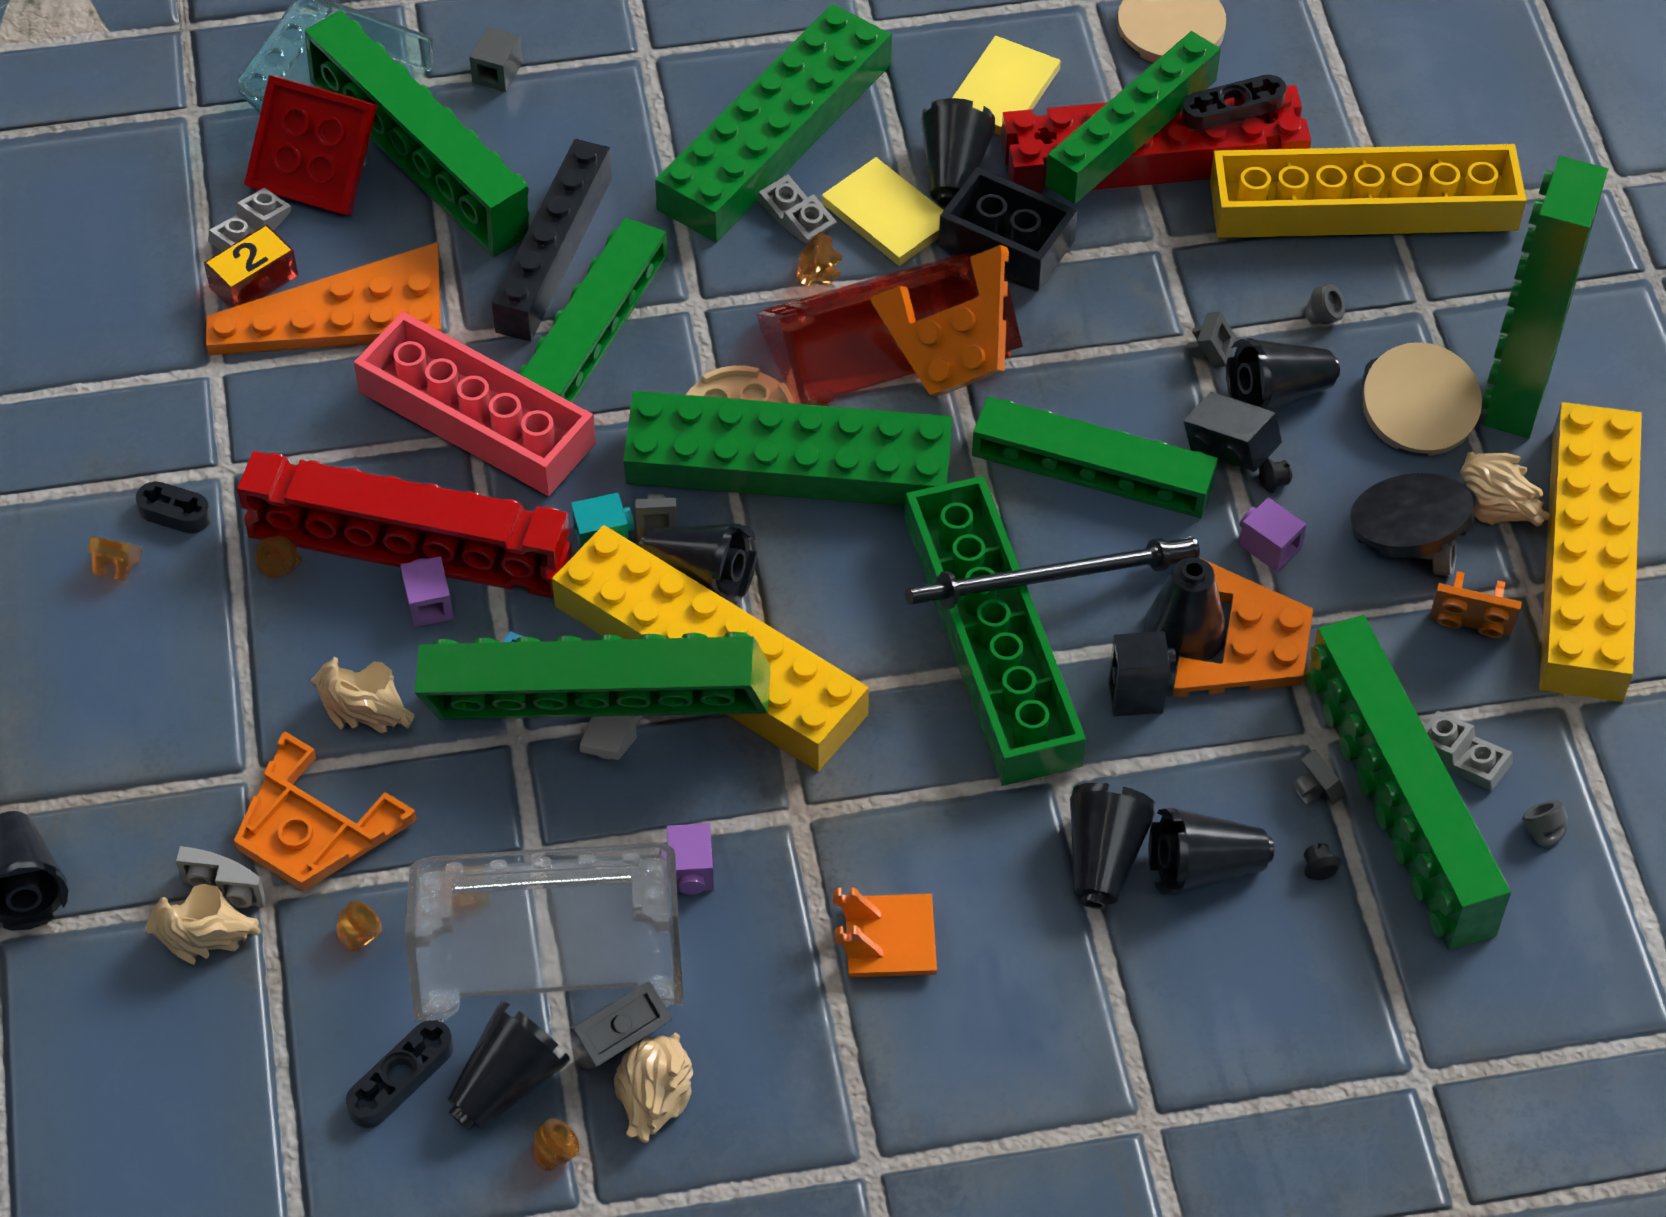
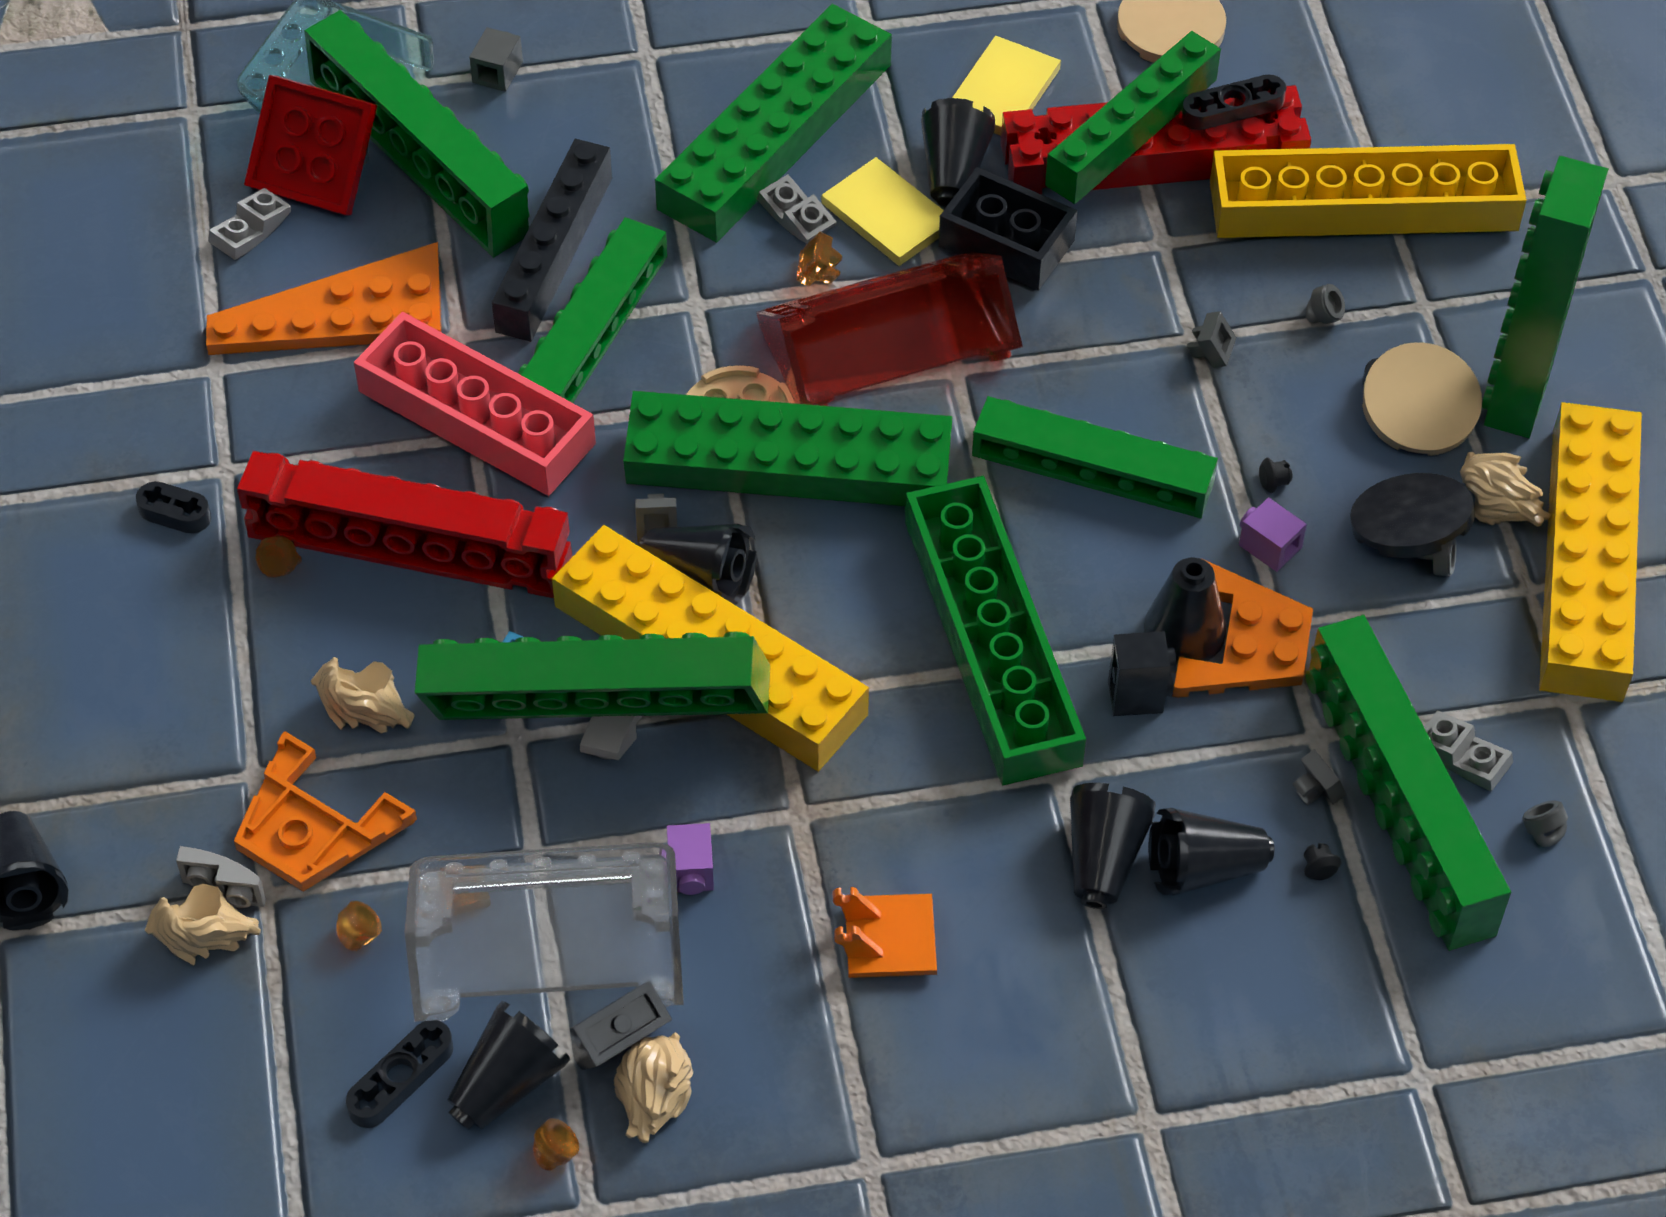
(108, 551): clear orange tile -> none
(251, 267): brick -> none
(427, 591): medium lavender brick -> none
(595, 512): teal brick -> none
(957, 343): orange wing -> none
(1157, 555): black bar -> none
(1233, 431): black brick -> none
(1278, 373): black cone -> none
(1477, 610): orange plate -> none

